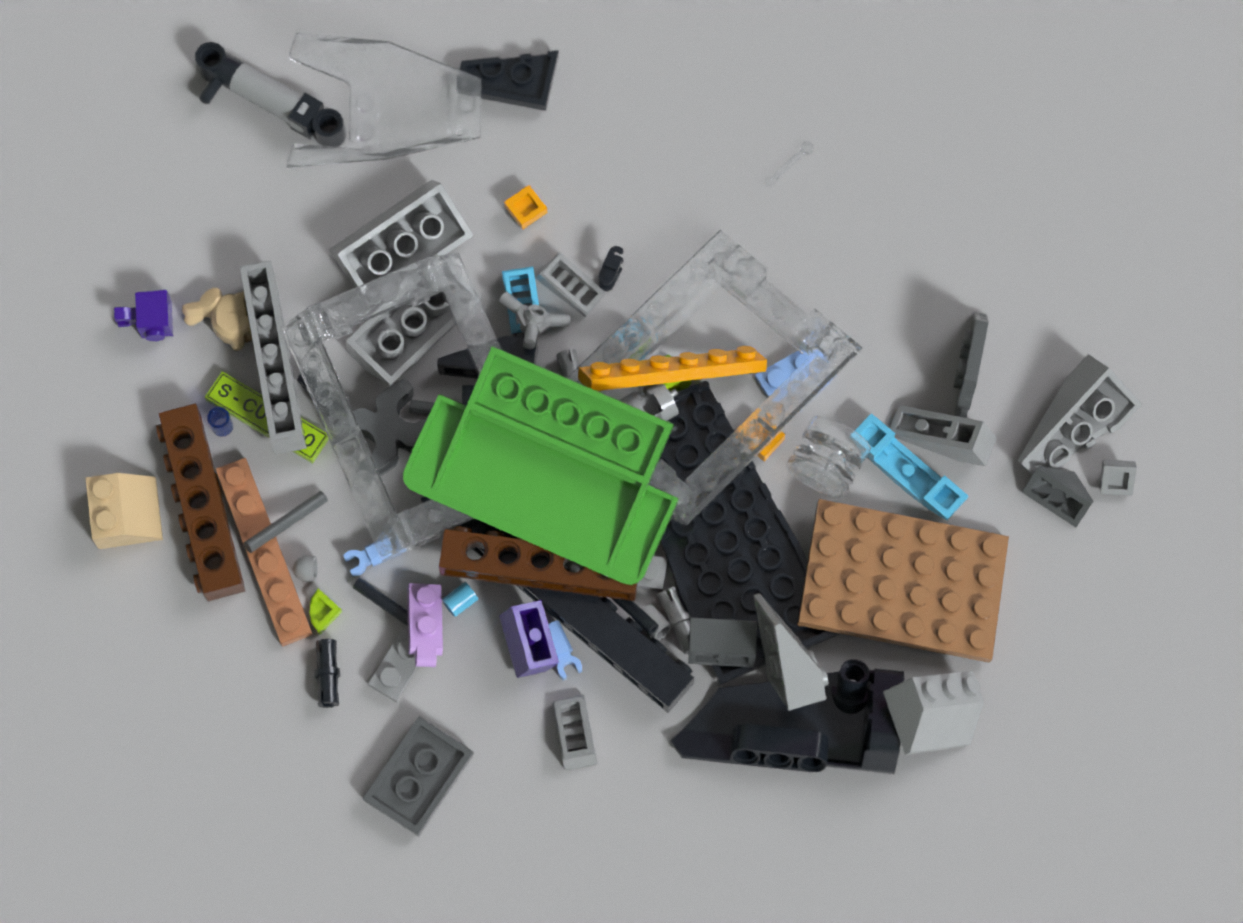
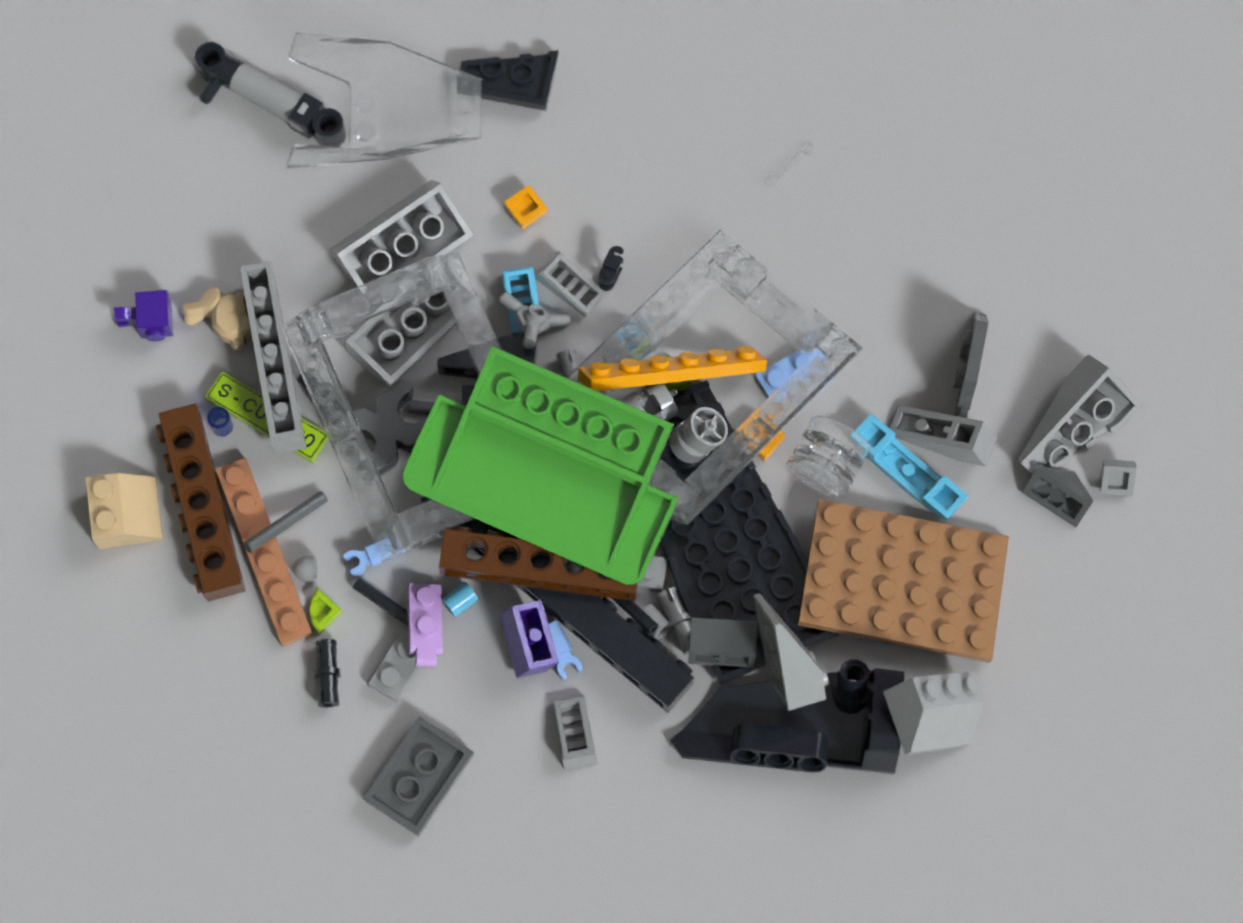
(698, 435): none -> light grey wheel

